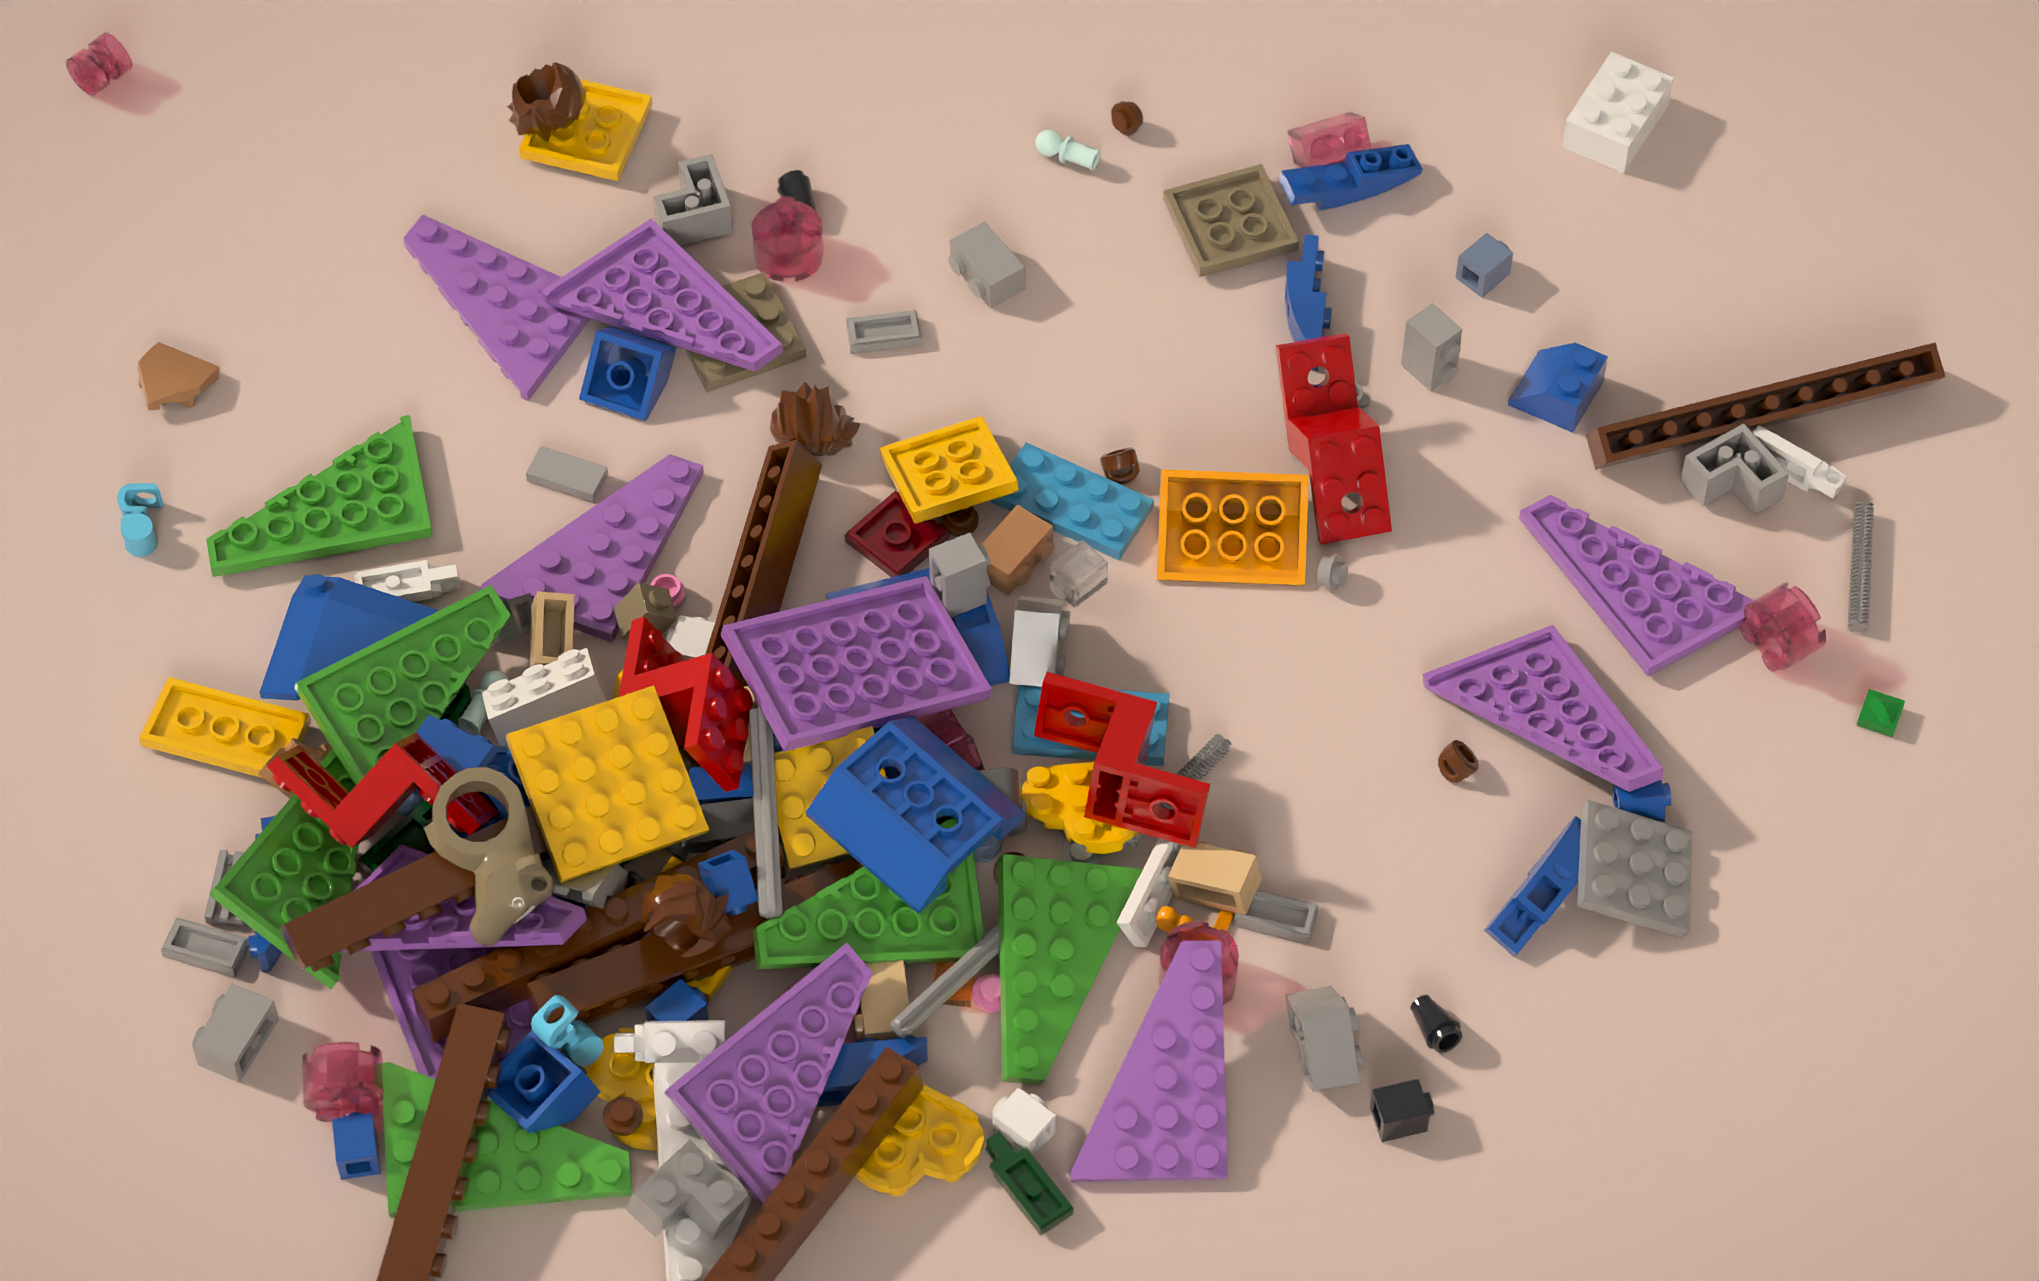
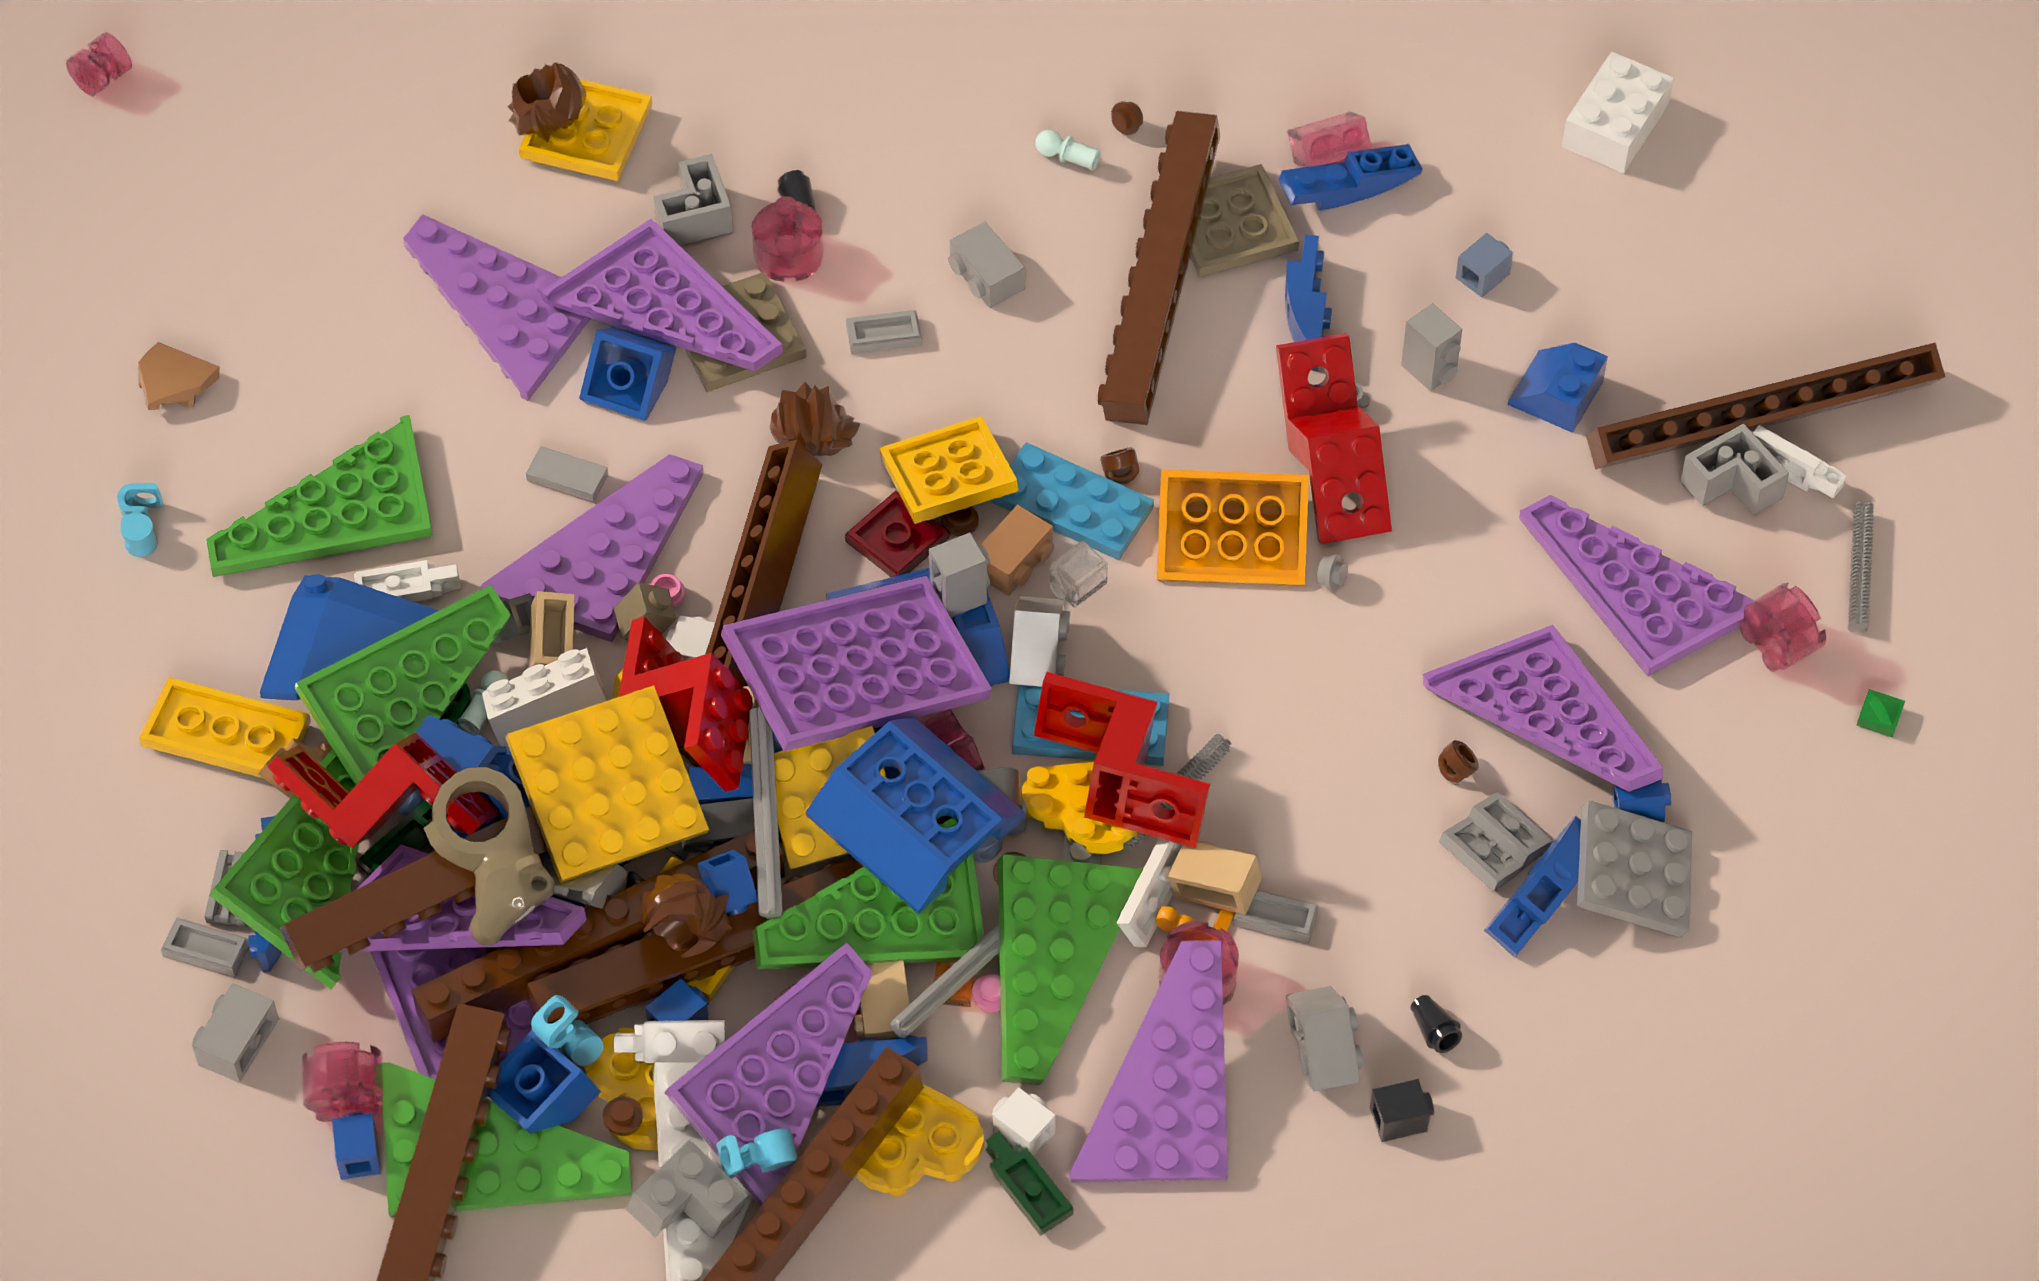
(770, 1150): none -> medium azure leg
(1160, 268): none -> reddish brown brick
(1495, 841): none -> light grey slope

